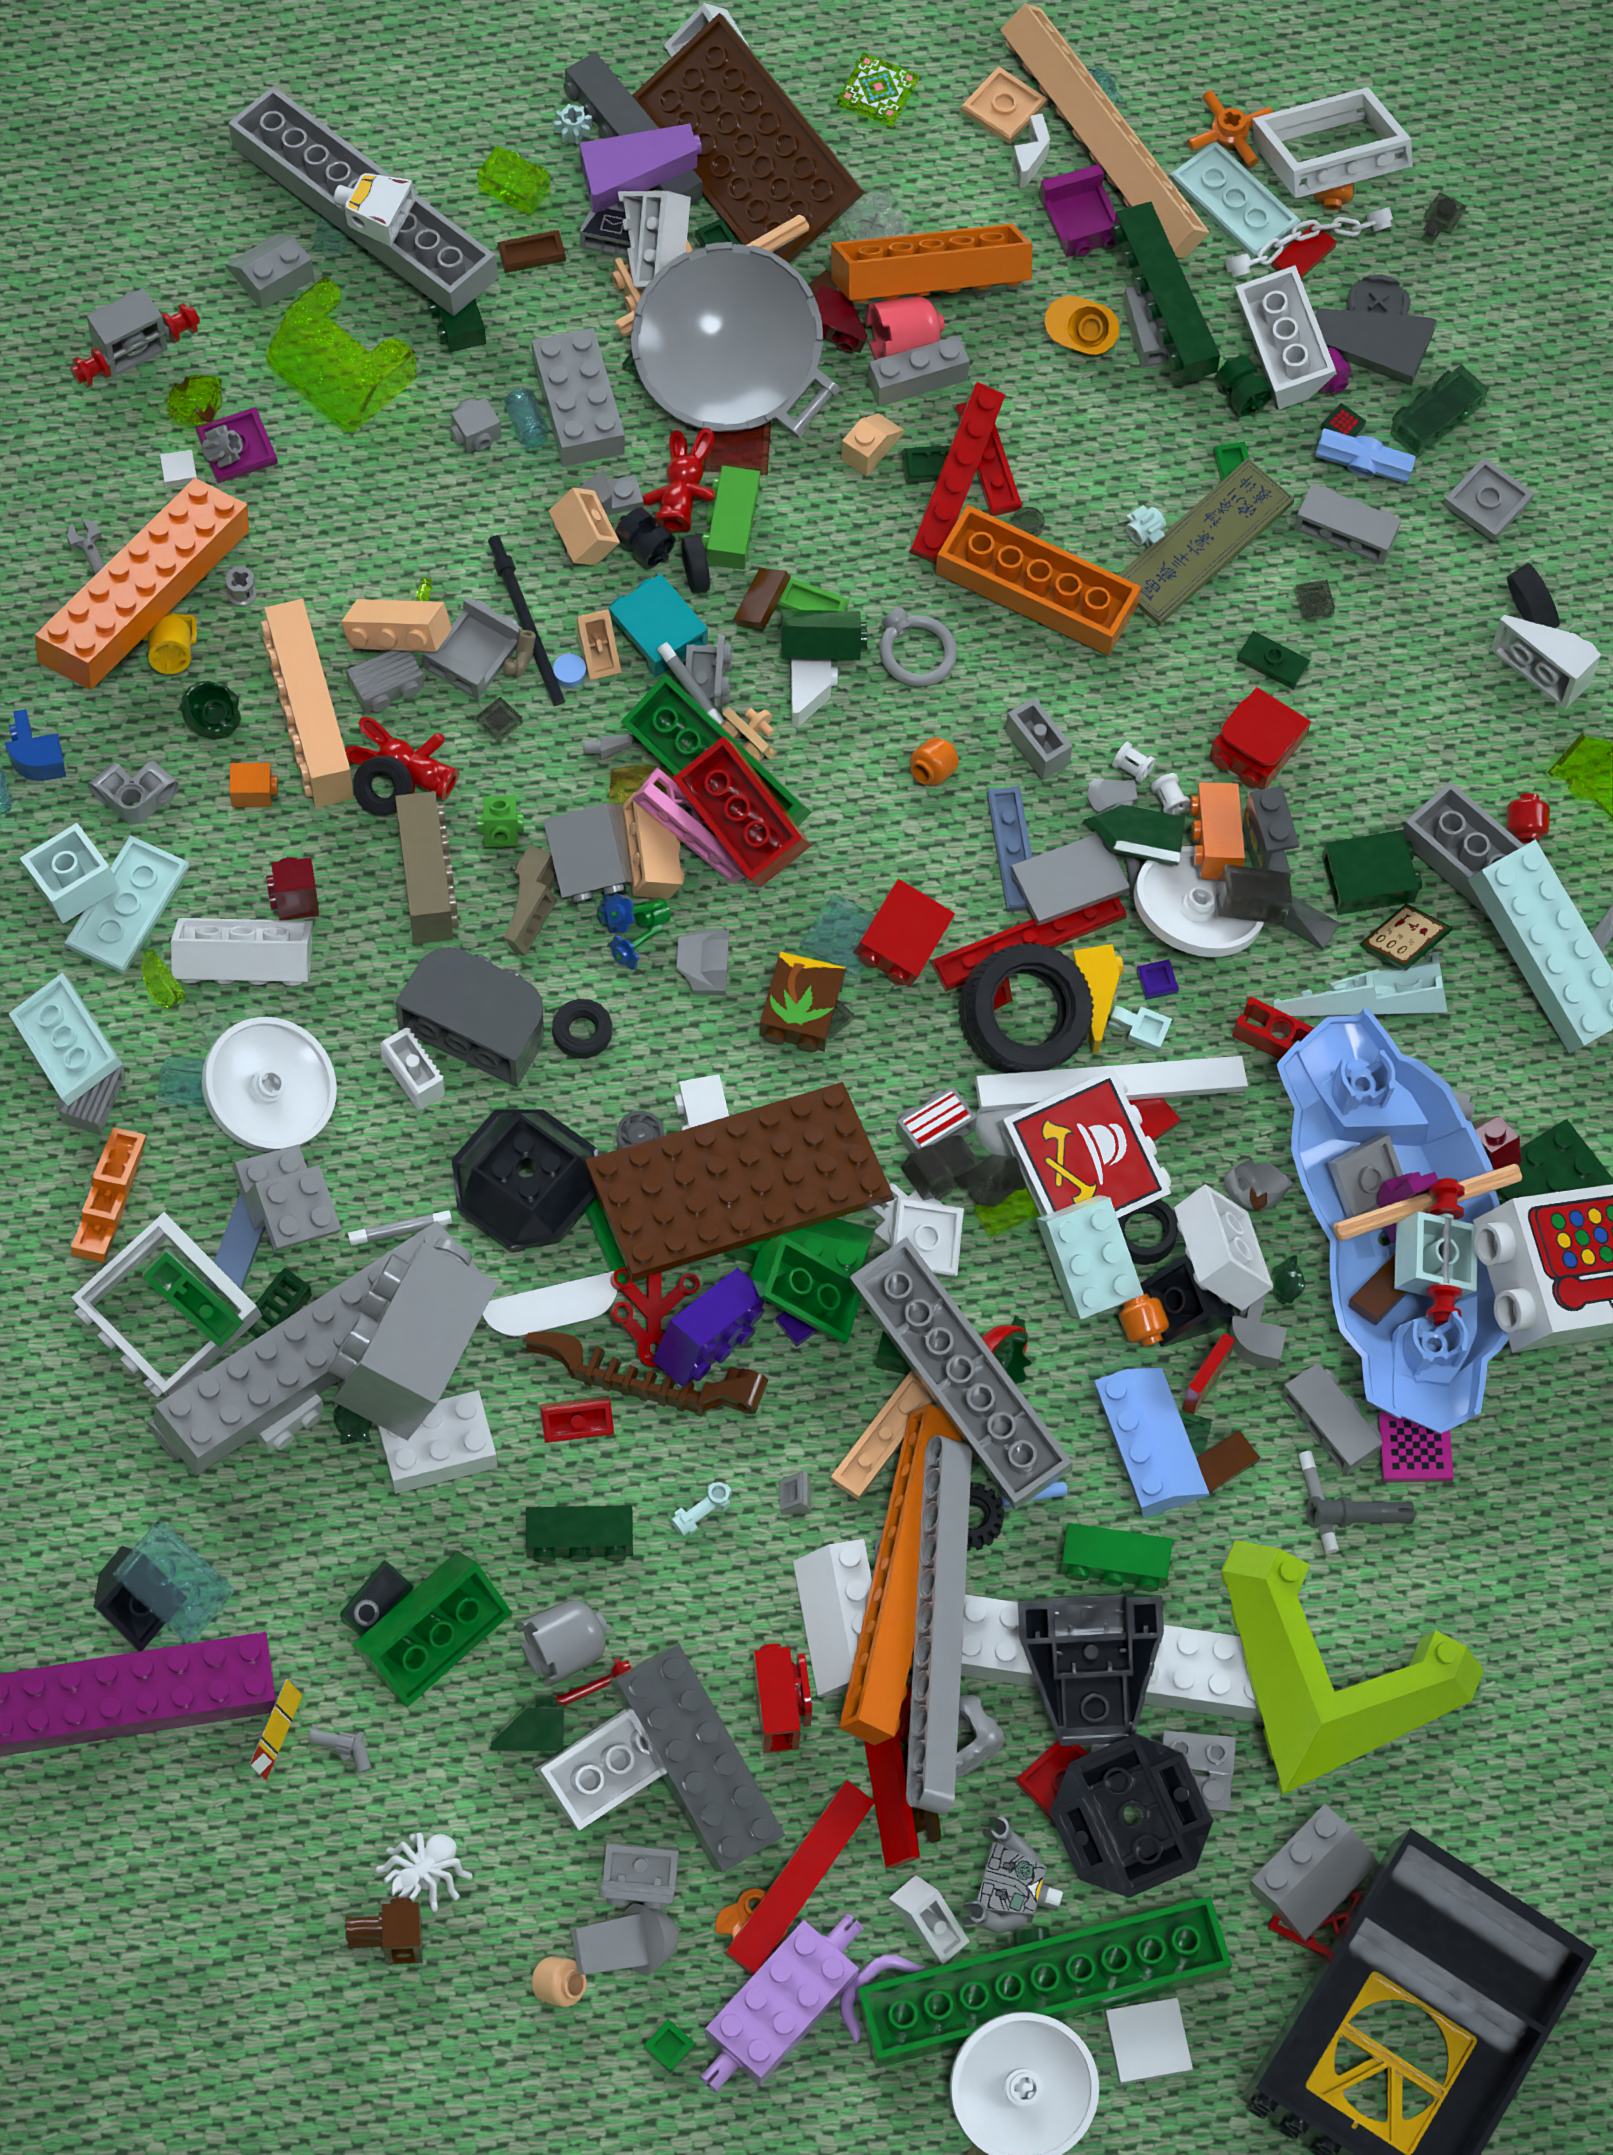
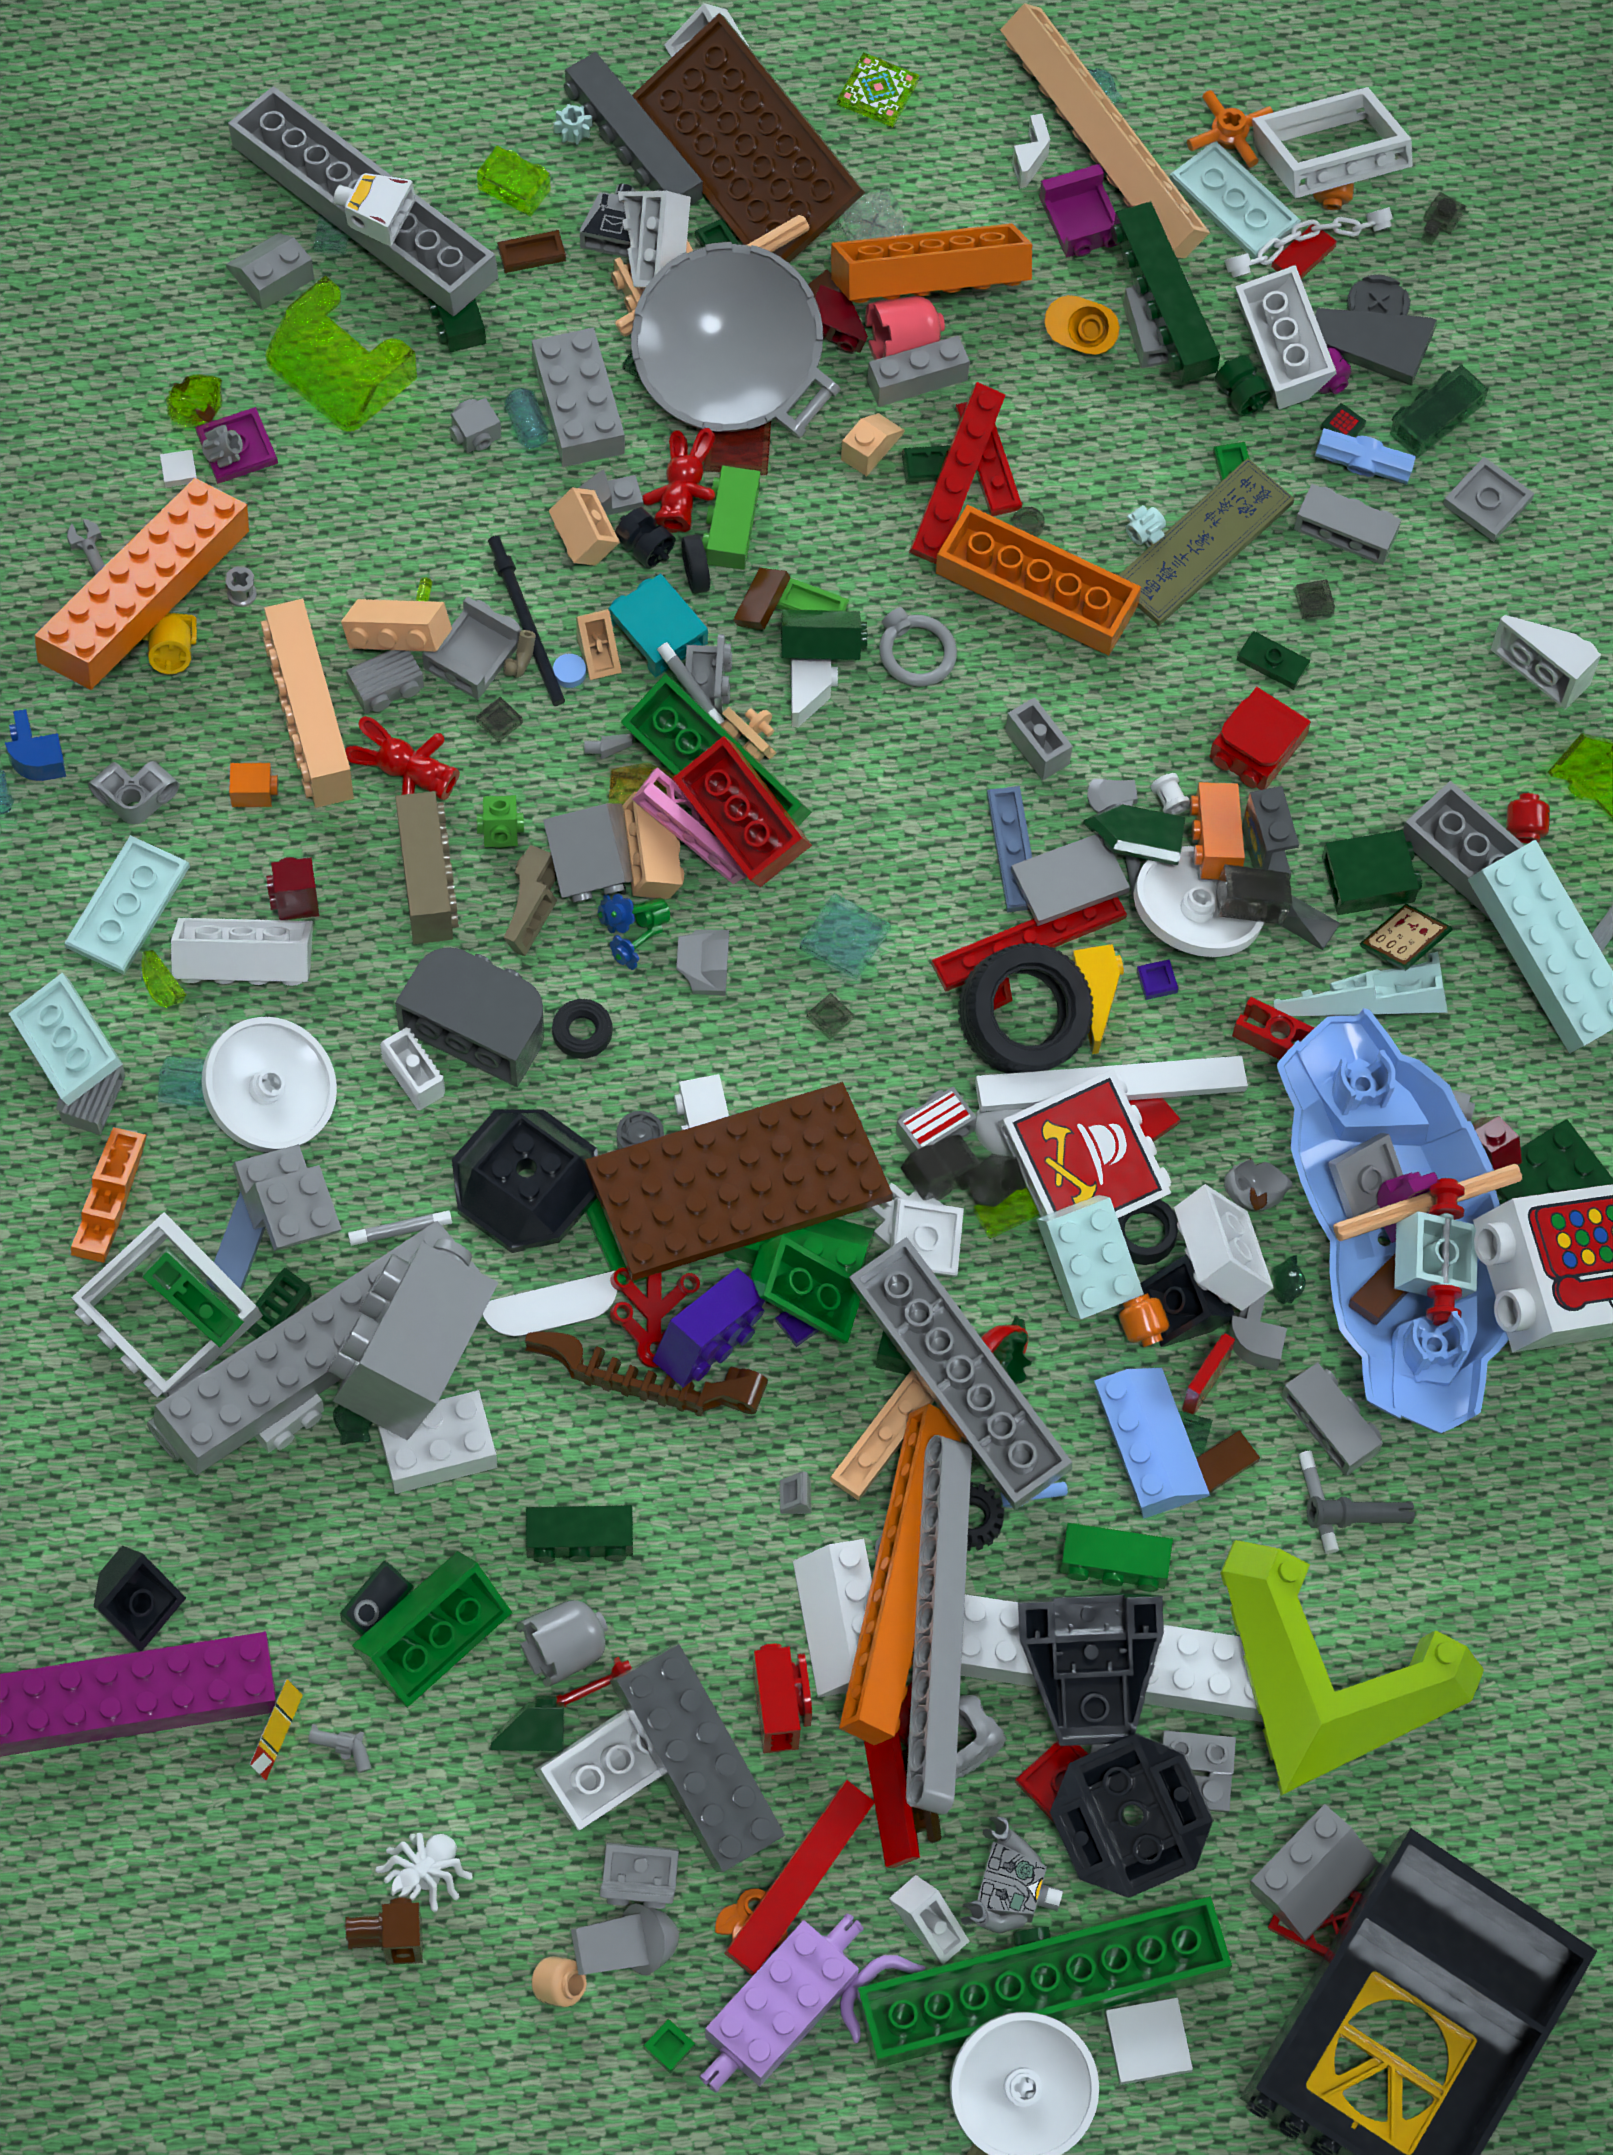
(69, 873): light aqua brick -> none
(129, 335): light grey brick -> none
(174, 1582): clear light blue tile -> none
(210, 709): dark green hair -> none
(363, 784): black tyre -> none
(577, 1419): red slope -> none
(636, 162): medium lavender slope -> none
(717, 1499): light aqua bar -> none
(801, 1002): reddish brown panel -> none
(903, 933): red brick -> none
(934, 761): orange head -> none
(1003, 105): light nougat tile -> none
(1145, 763): white bush -> none
(1145, 1028): light aqua plate -> none
(1413, 1452): dark pink tile -> none
(1532, 597): black tyre -> none

